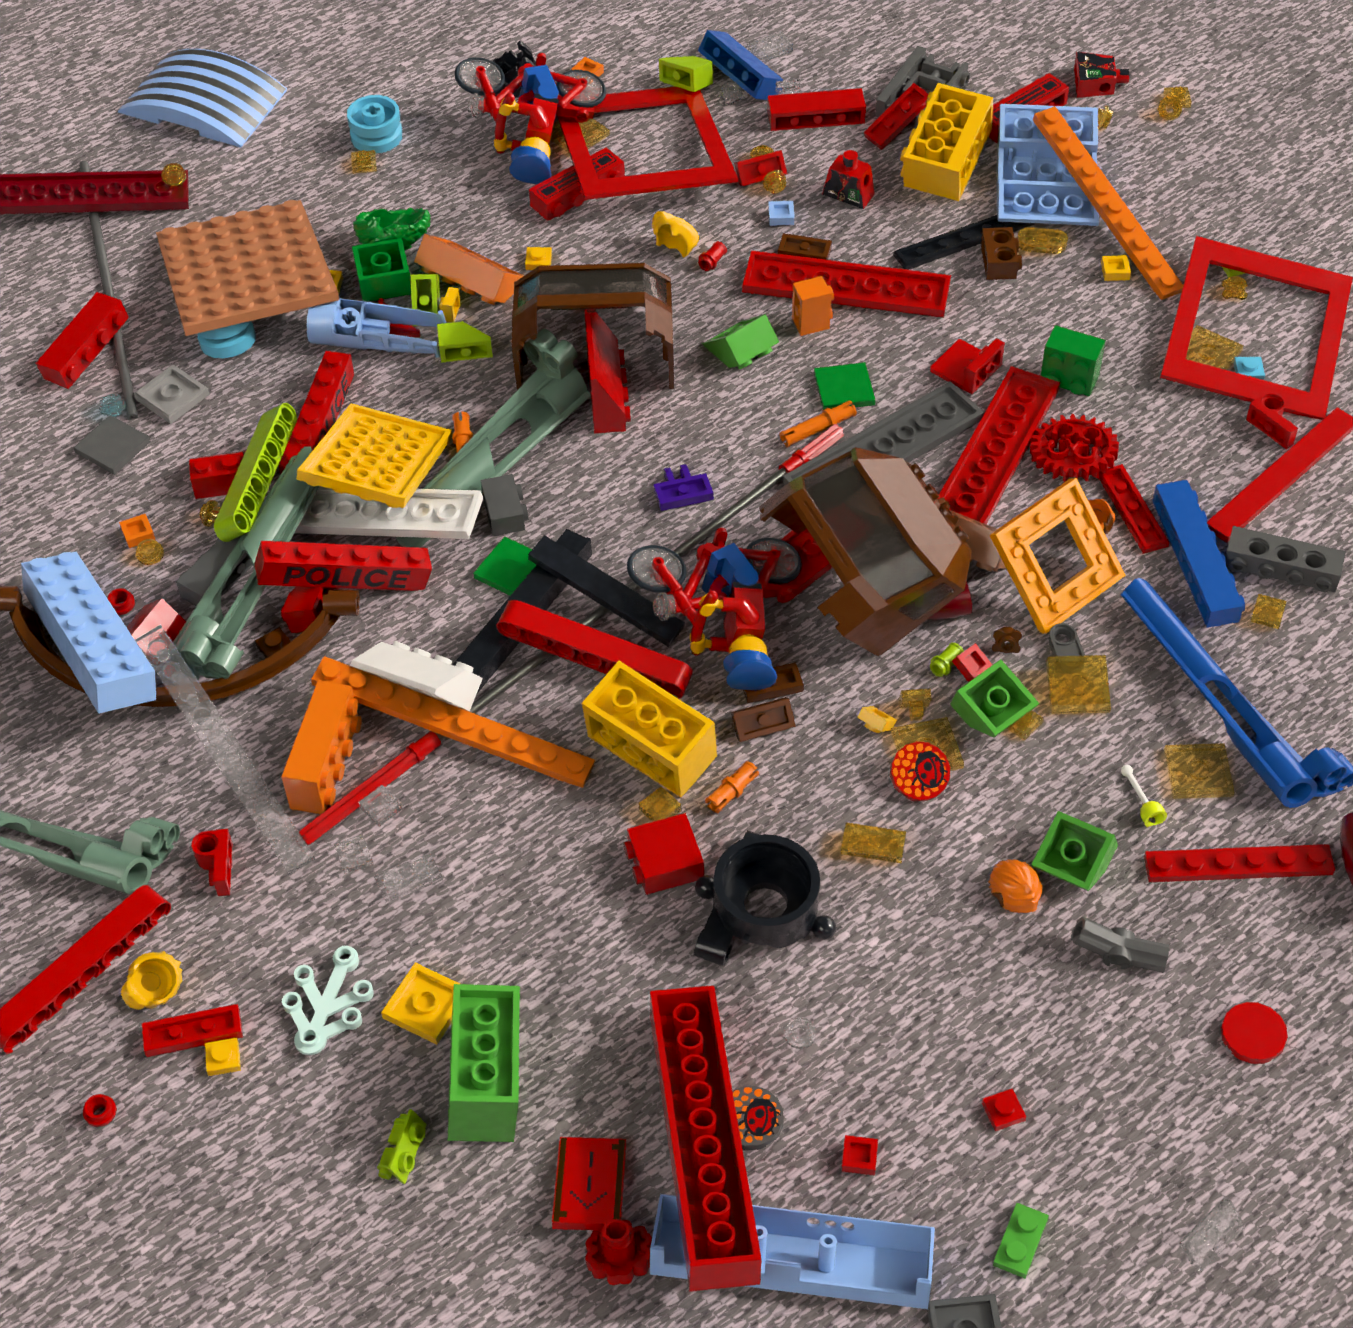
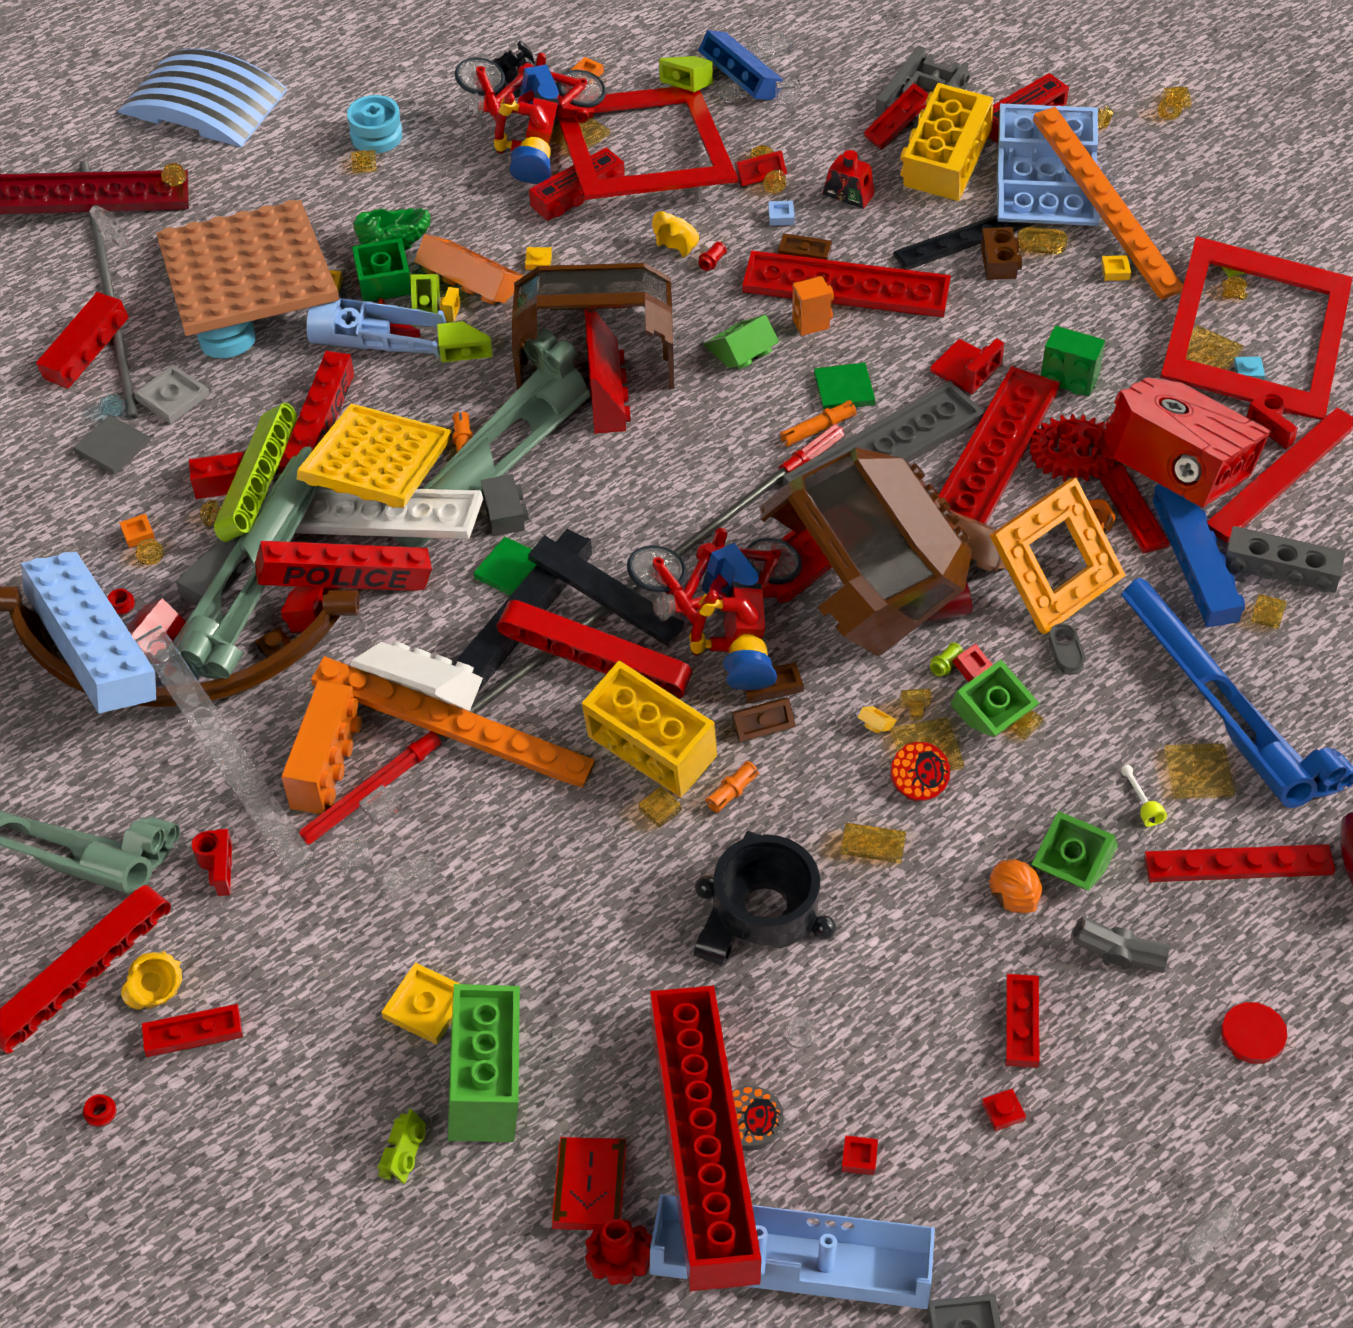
(109, 226): none -> clear plate
(222, 1056): yellow plate -> none
(327, 1003): light aqua plant -> none
(664, 854): red brick -> none
(682, 491): dark purple hinge -> none
(816, 109): red brick -> none
(1006, 634): reddish brown plate -> none
(1020, 1240): bright green plate -> none
(1022, 1021): none -> red plate
(1078, 684): clear yellow tile -> none
(1097, 75): torso -> none
(1183, 439): none -> red piece

